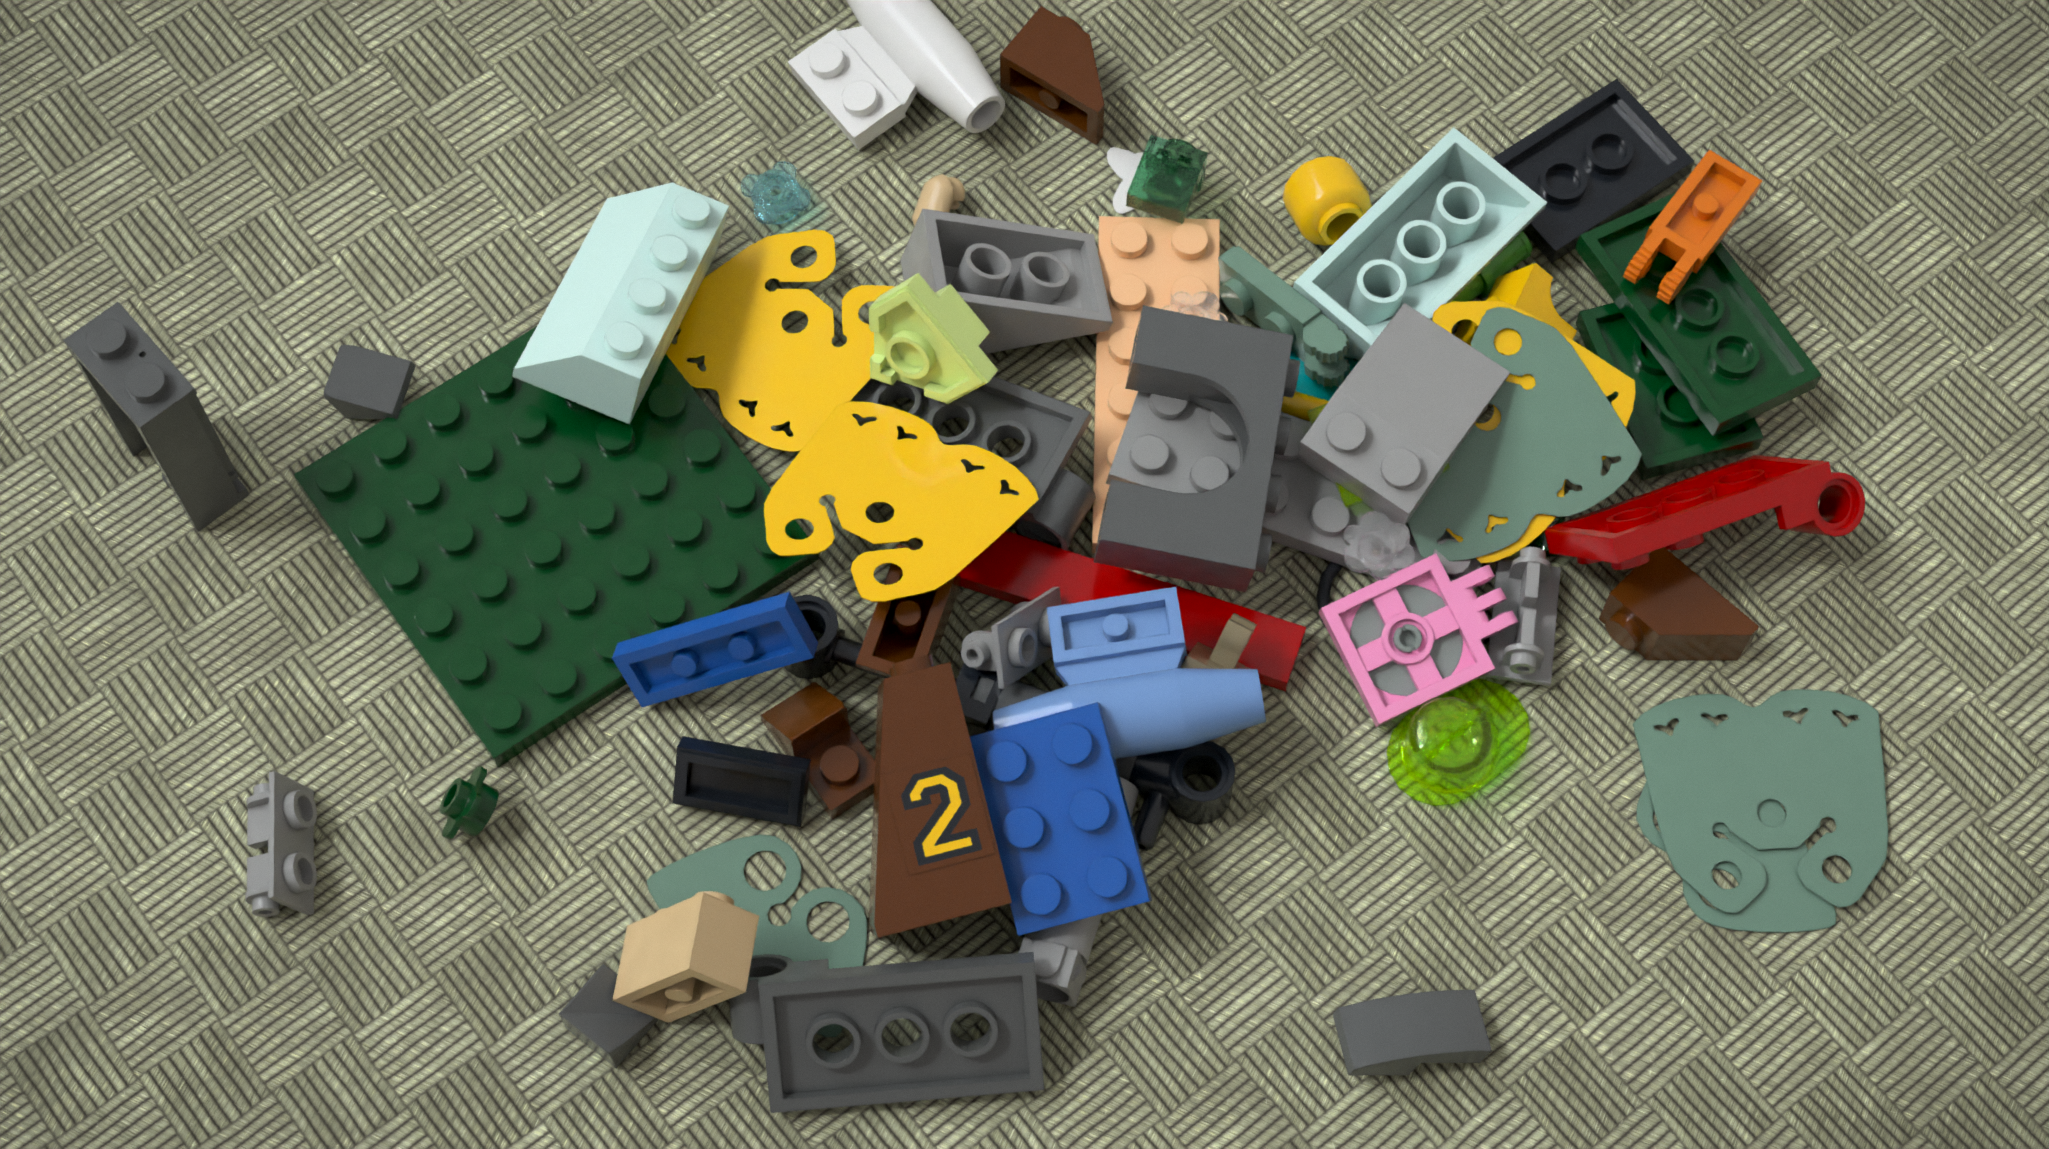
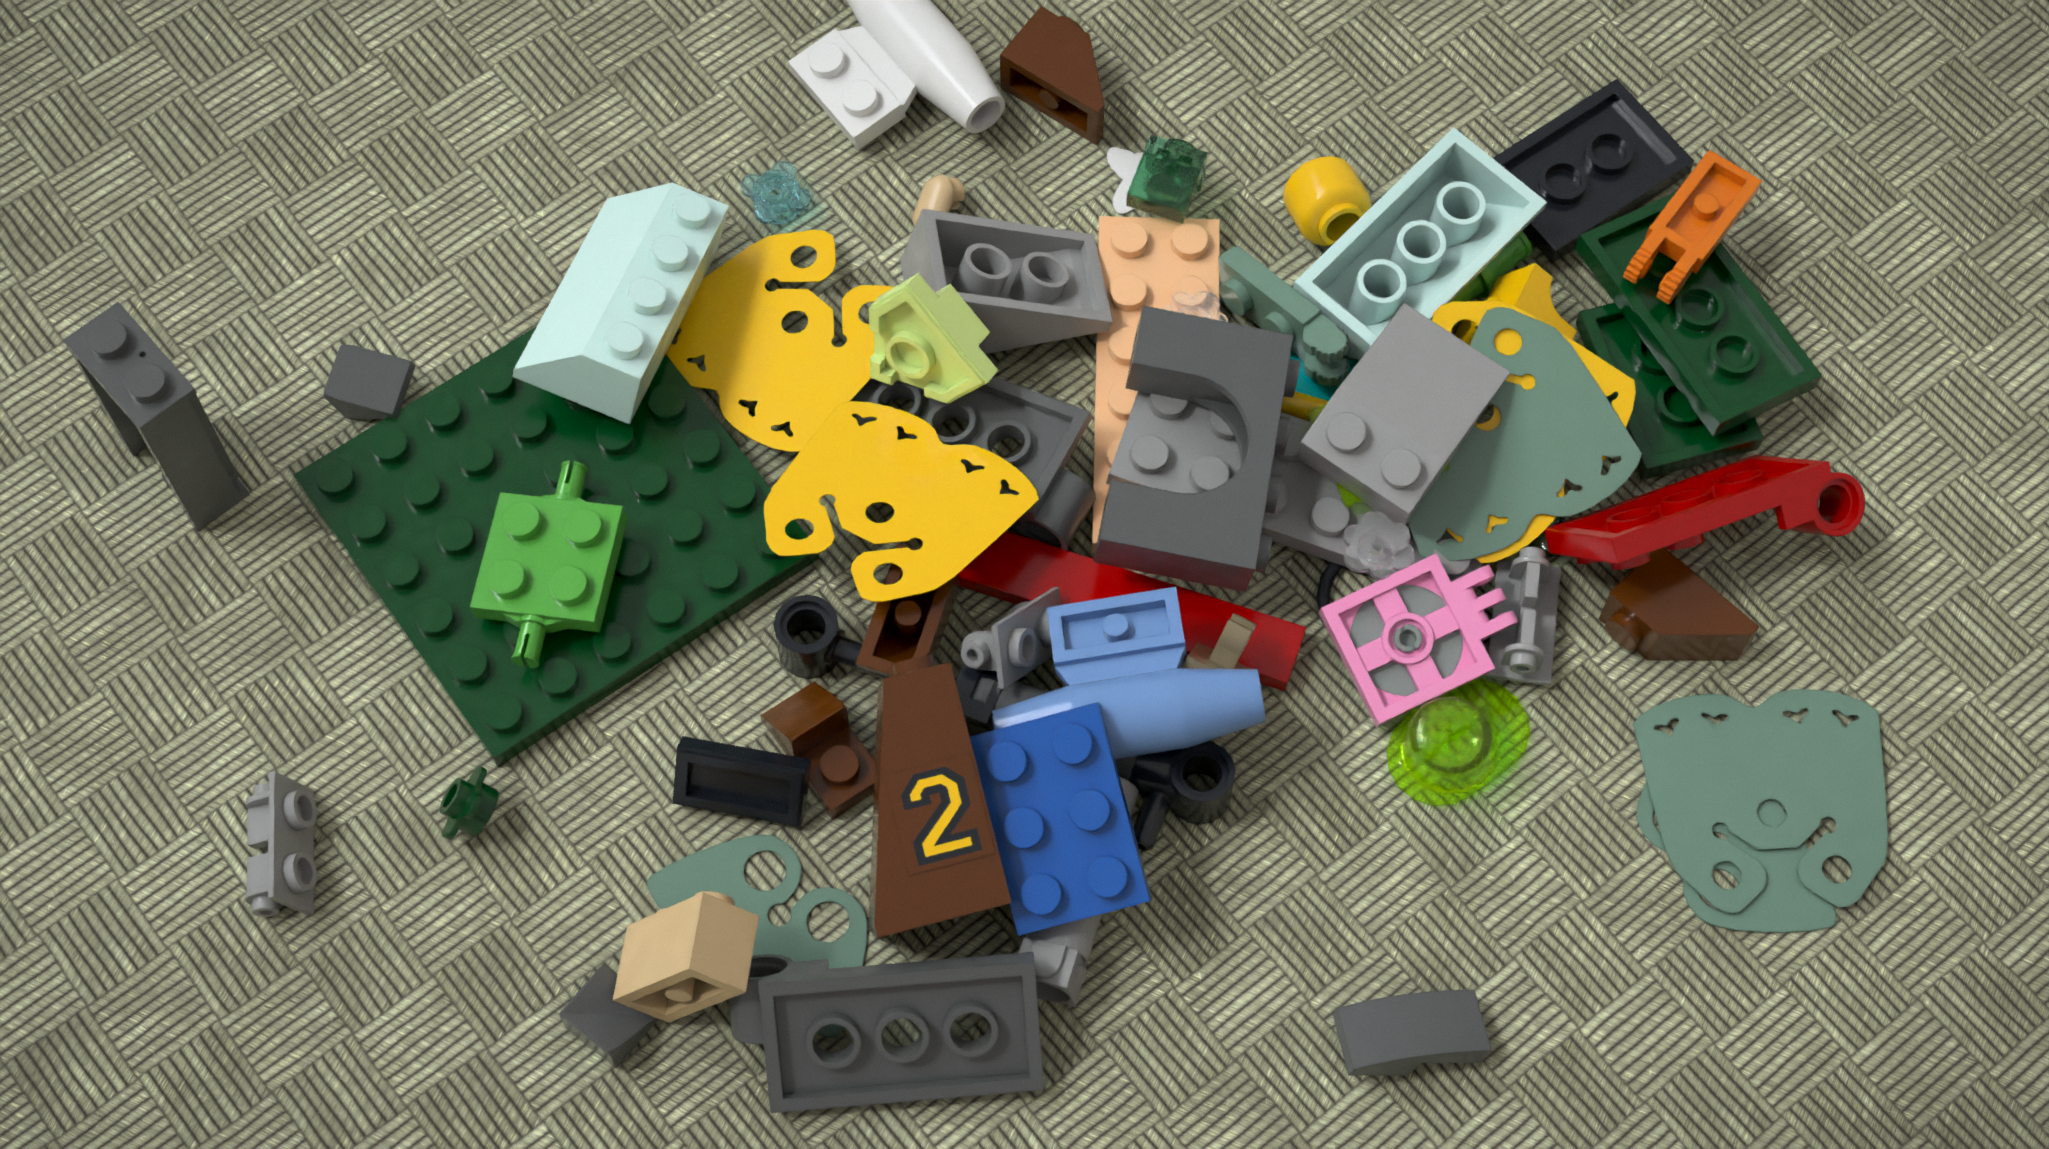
(549, 563): none -> bright green plate
(715, 649): blue plate -> none

